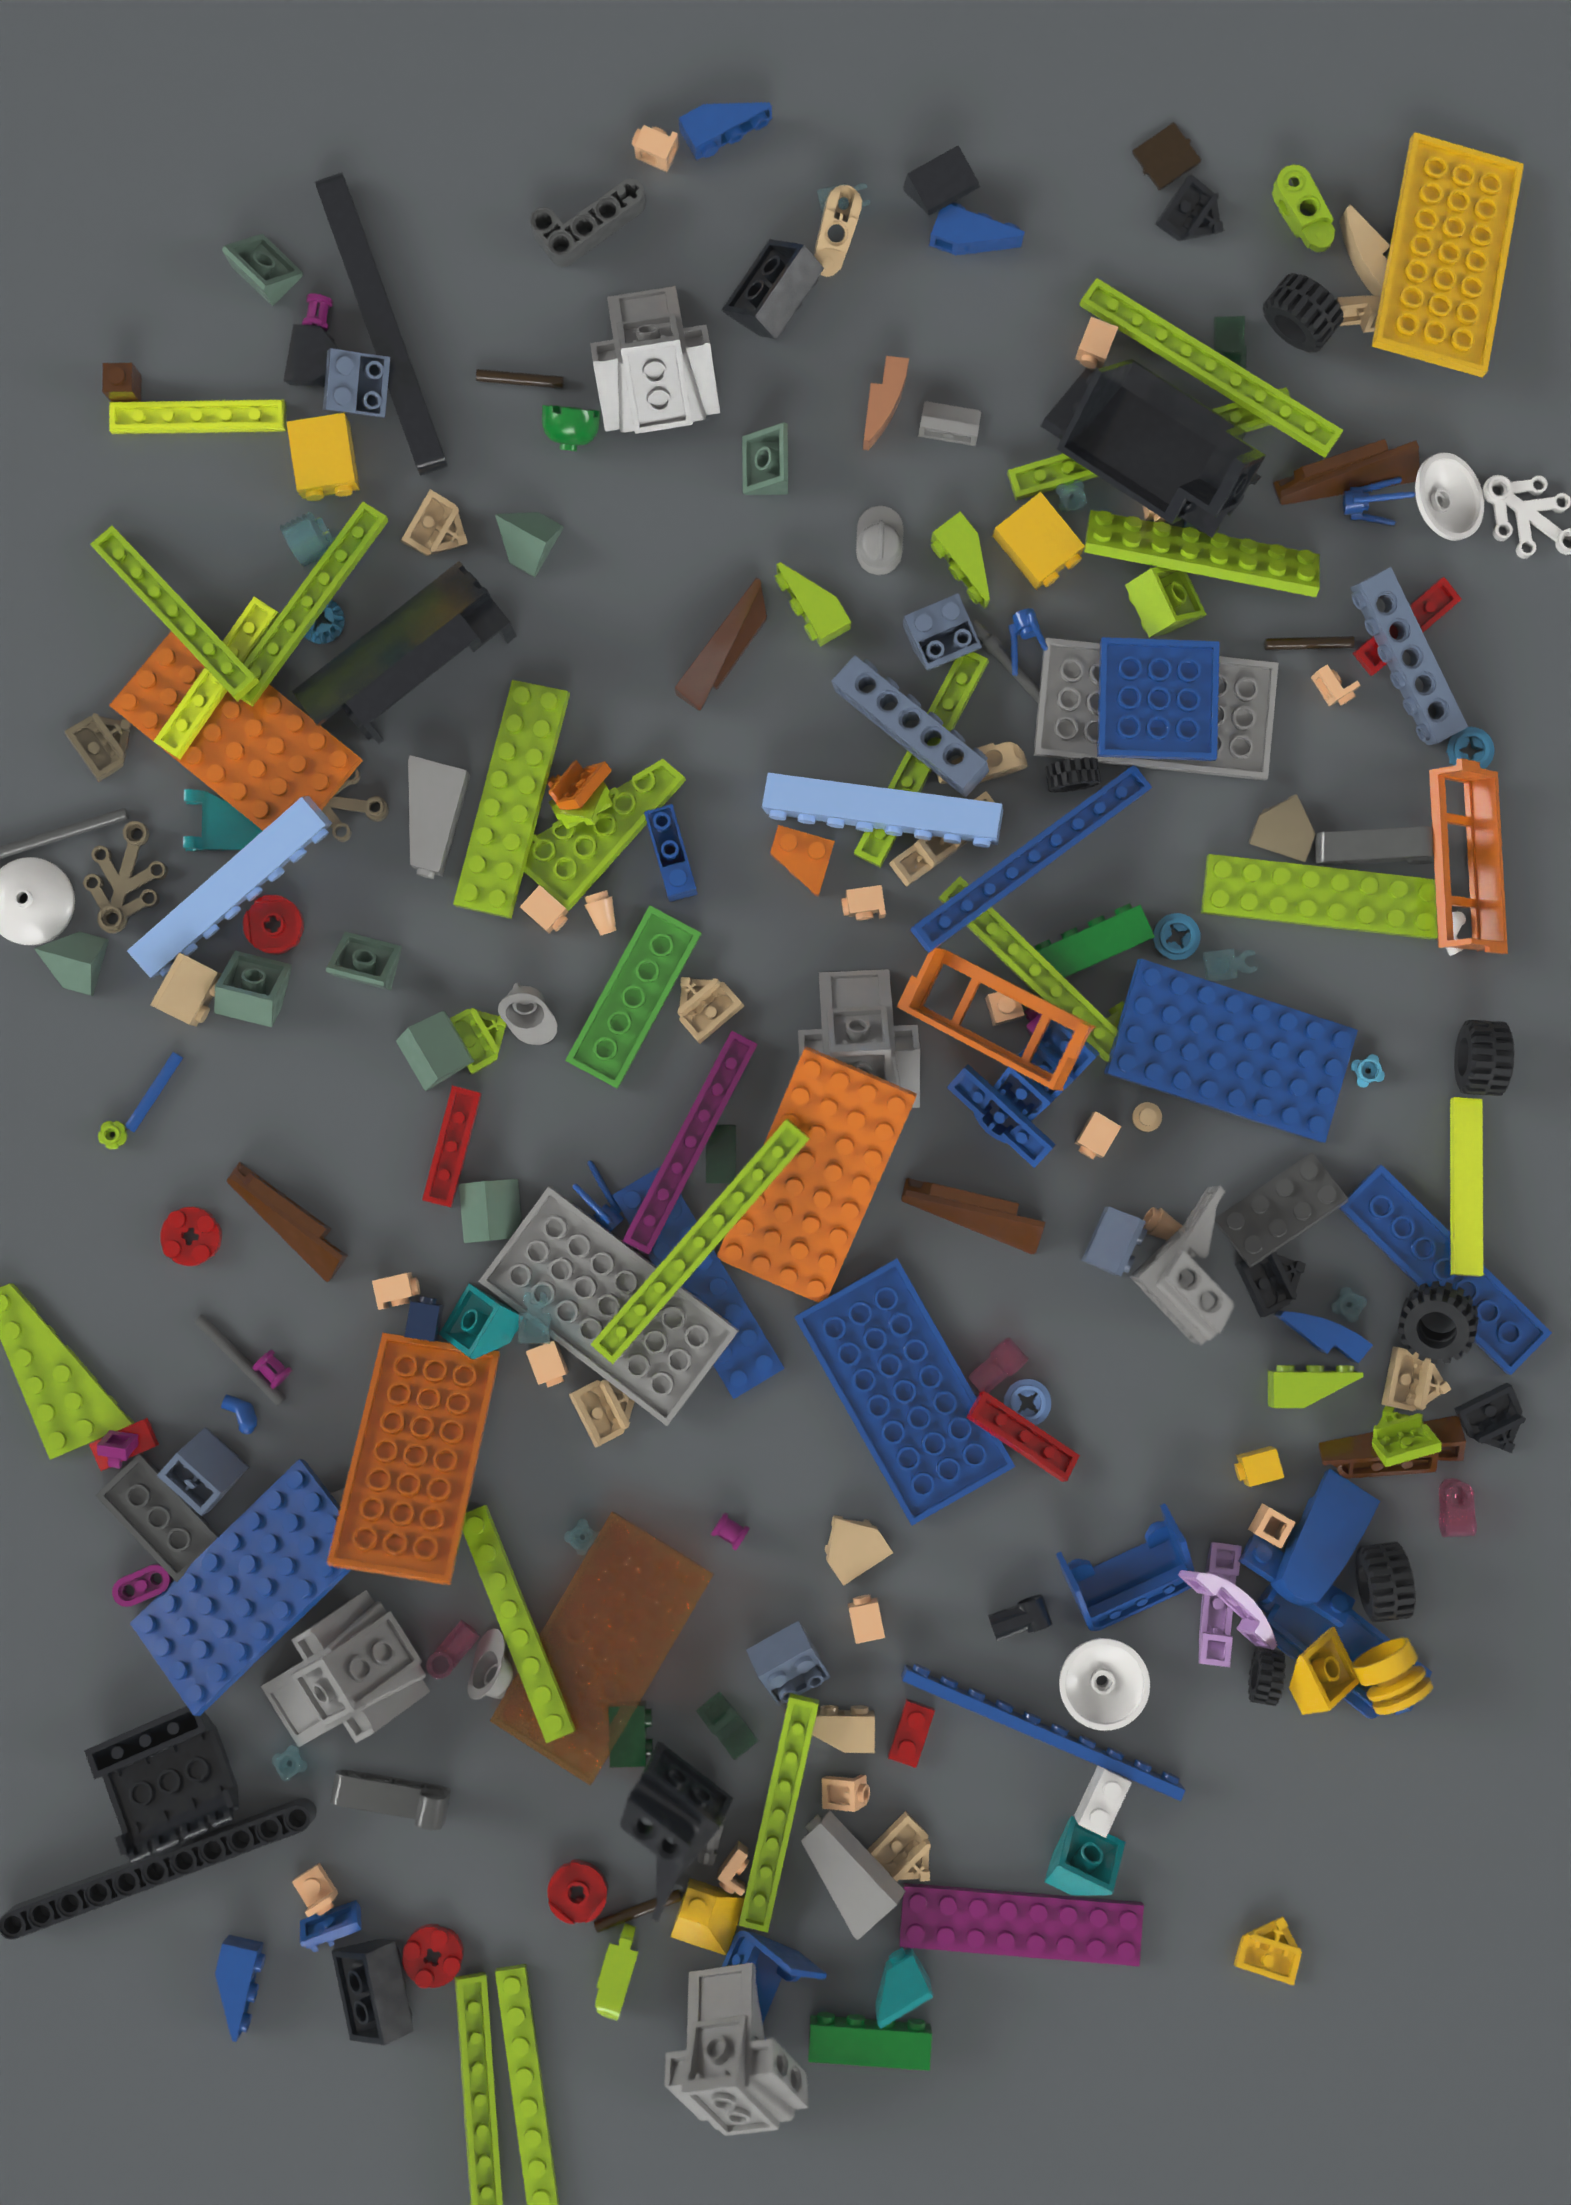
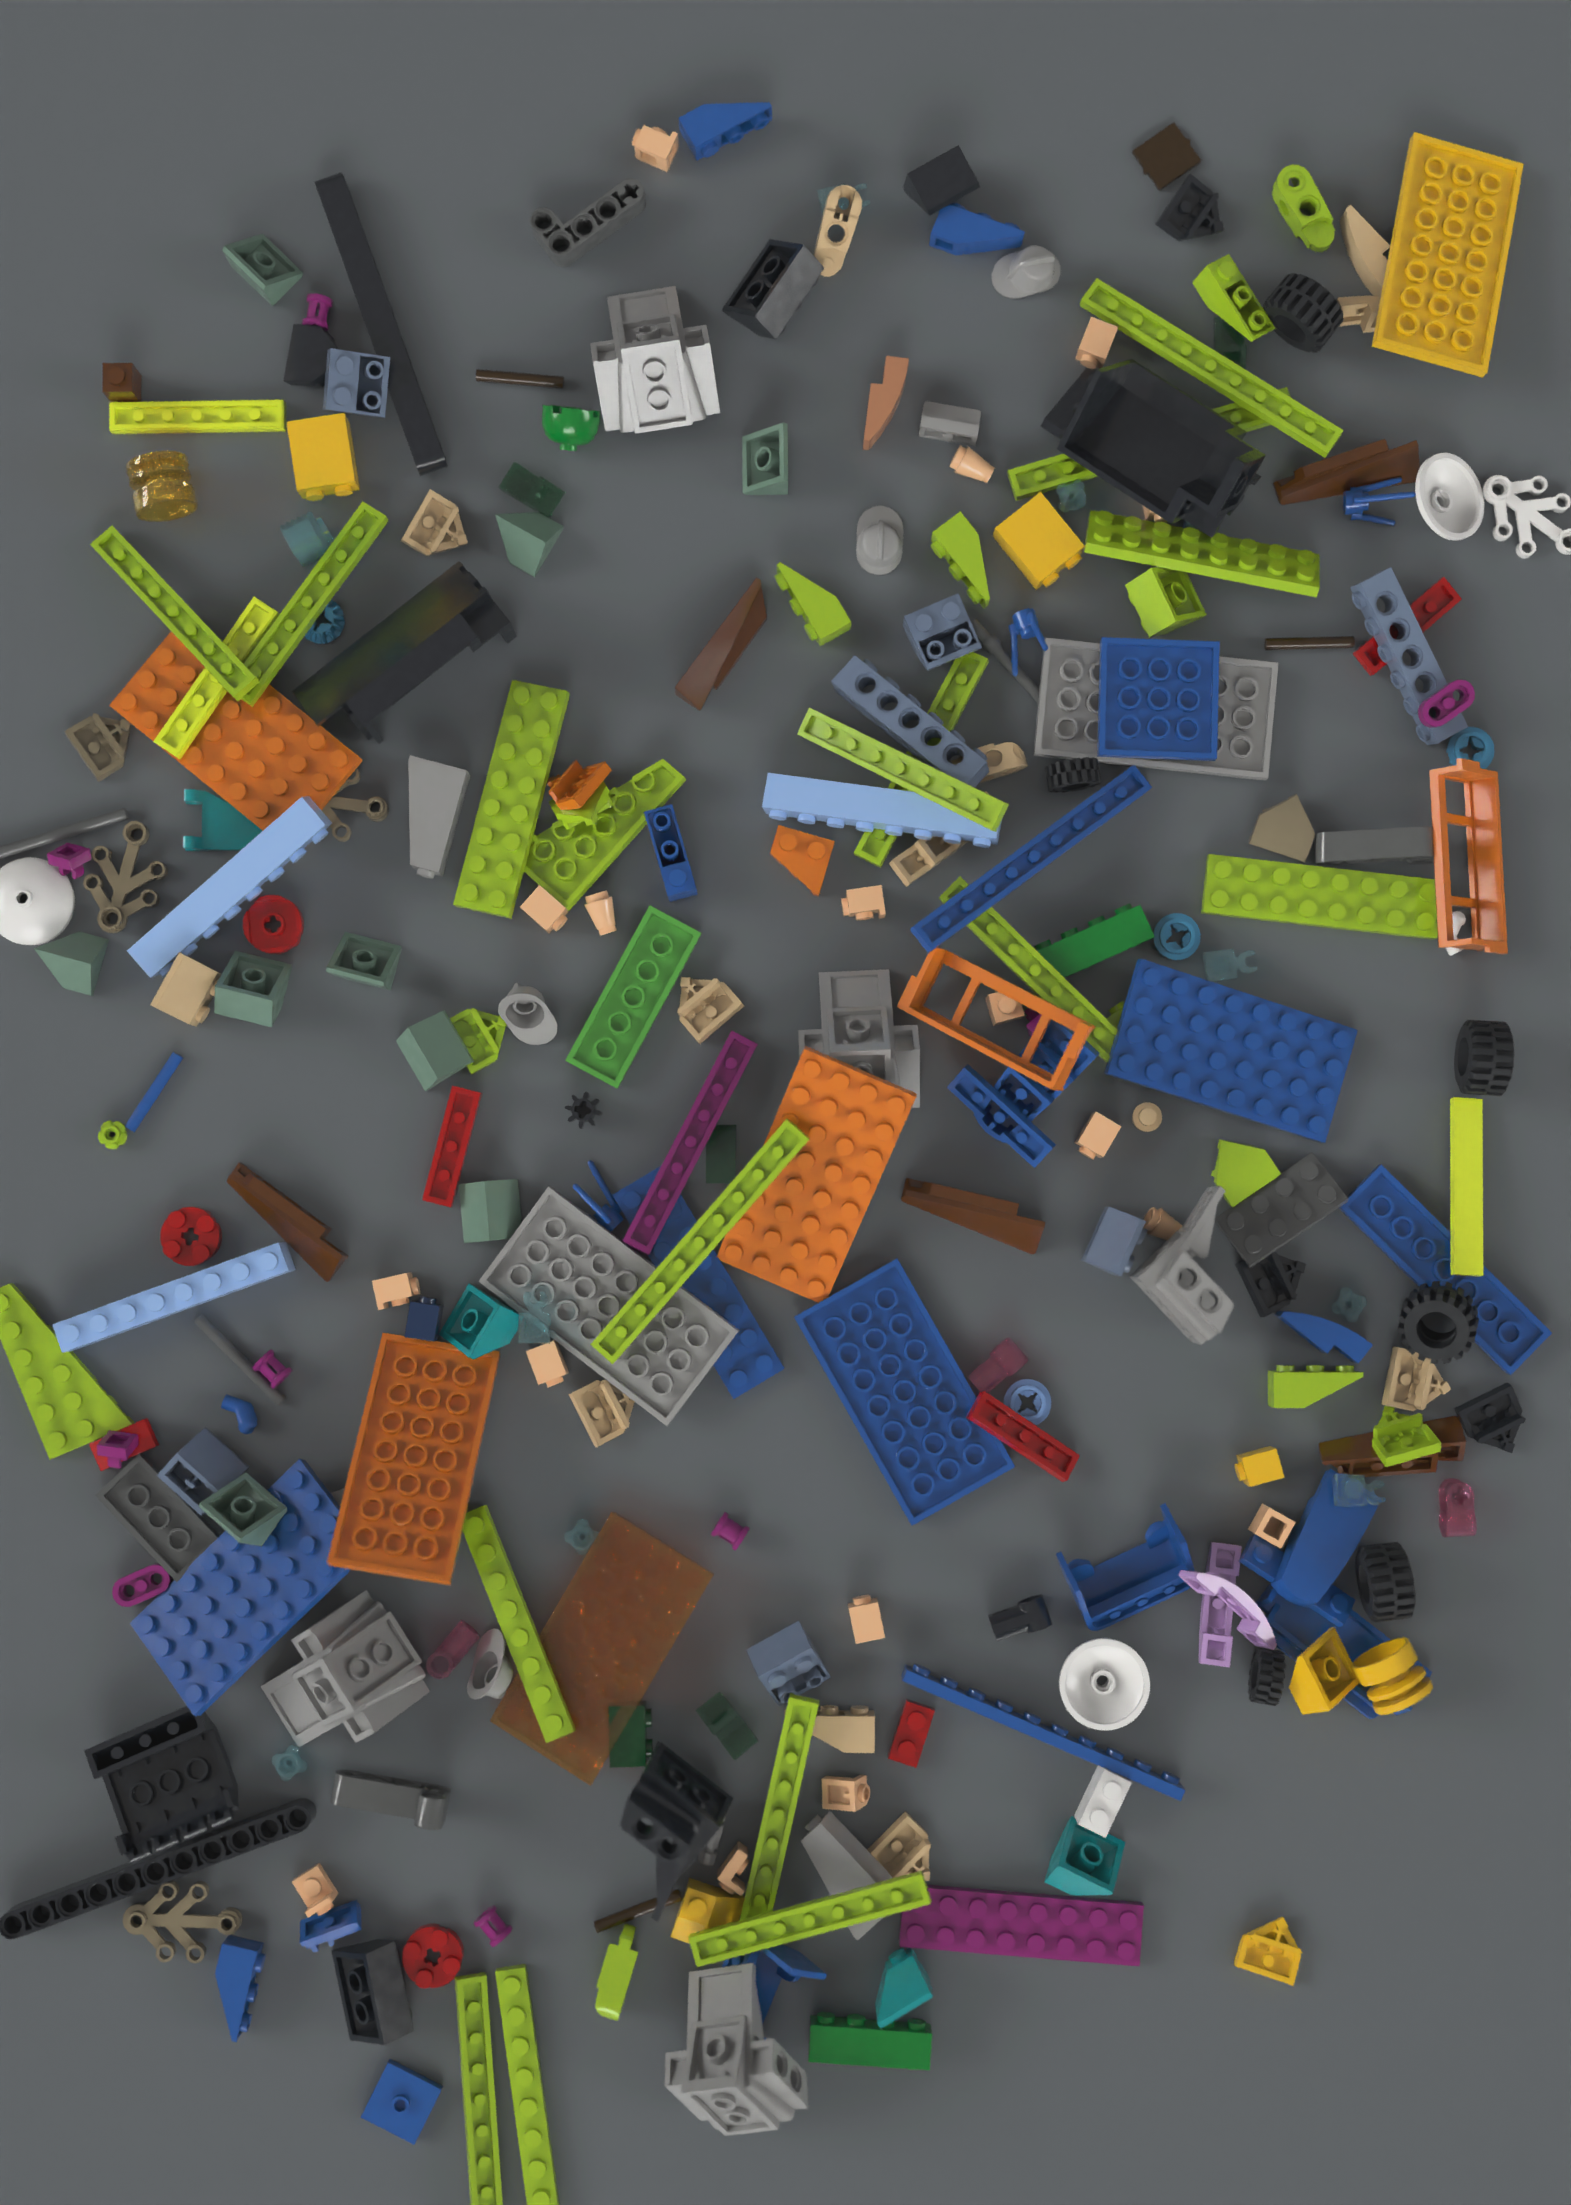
(69, 859): none -> magenta tile
(161, 486): none -> clear yellow wheel
(173, 1297): none -> light blue brick
(176, 1920): none -> dark tan plant
(245, 1510): none -> sand green slope
(401, 2101): none -> blue plate
(502, 1929): none -> magenta bush
(531, 490): none -> clear green slope
(575, 1874): red plate -> none
(579, 1103): none -> black gear
(809, 1918): none -> lime plate
(854, 1548): tan slope -> none
(903, 769): none -> lime plate
(970, 464): none -> light nougat cone
(1026, 272): none -> light grey piece
(1232, 299): none -> lime slope
(1242, 1170): none -> lime slope
(1330, 686): light nougat bracket -> none
(1353, 1492): none -> clear light blue plate
(1376, 1073): medium azure plate -> none
(1445, 705): none -> magenta plate

